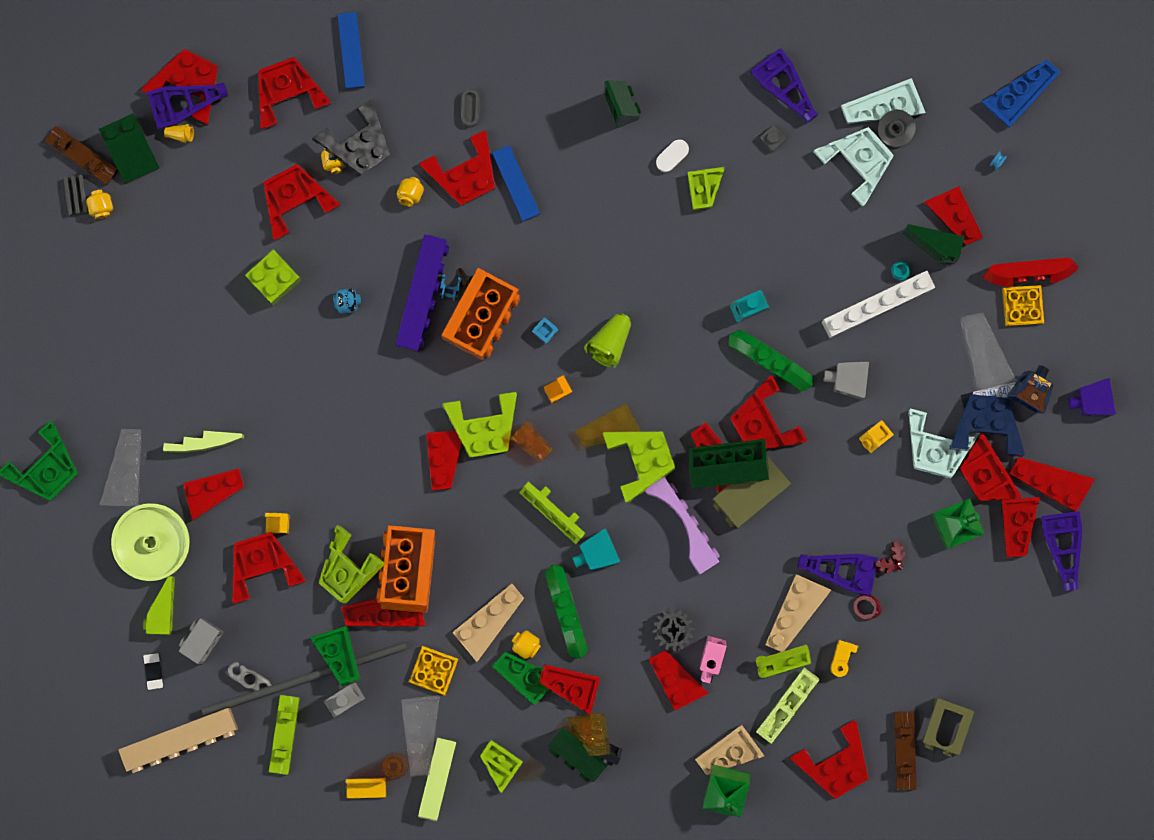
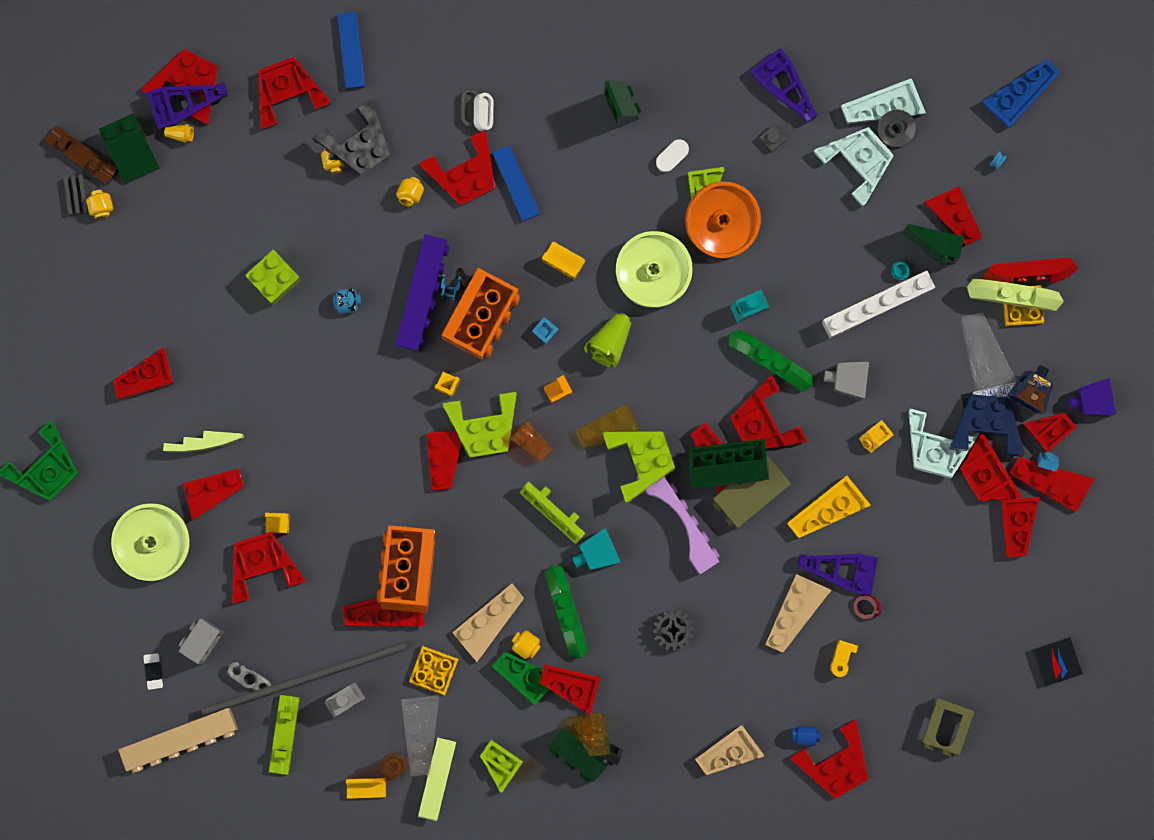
(124, 475): clear wing -> none
(146, 377): none -> red wing
(160, 615): lime slope -> none
(289, 191): red wing -> none
(339, 655): green wing -> none
(343, 576): lime wing -> none
(447, 384): none -> yellow panel
(483, 111): none -> white tile
(563, 260): none -> yellow panel
(654, 269): none -> yellowish green dish
(676, 681): red wing -> none
(713, 650): bright pink torso -> none
(723, 219): none -> orange dish
(726, 791): green piece -> none
(783, 661): lime plate -> none
(787, 705): yellowish green slope -> none
(805, 735): none -> blue brick
(832, 506): none -> yellow wing
(898, 556): dark red animal -> none
(905, 750): reddish brown hinge -> none
(957, 523): green piece -> none
(1014, 294): none -> yellowish green brick
(1048, 461): none -> dark azure plate
(1050, 430): none -> red wing
(1057, 661): none -> black tile
(1064, 523): dark purple plate -> none

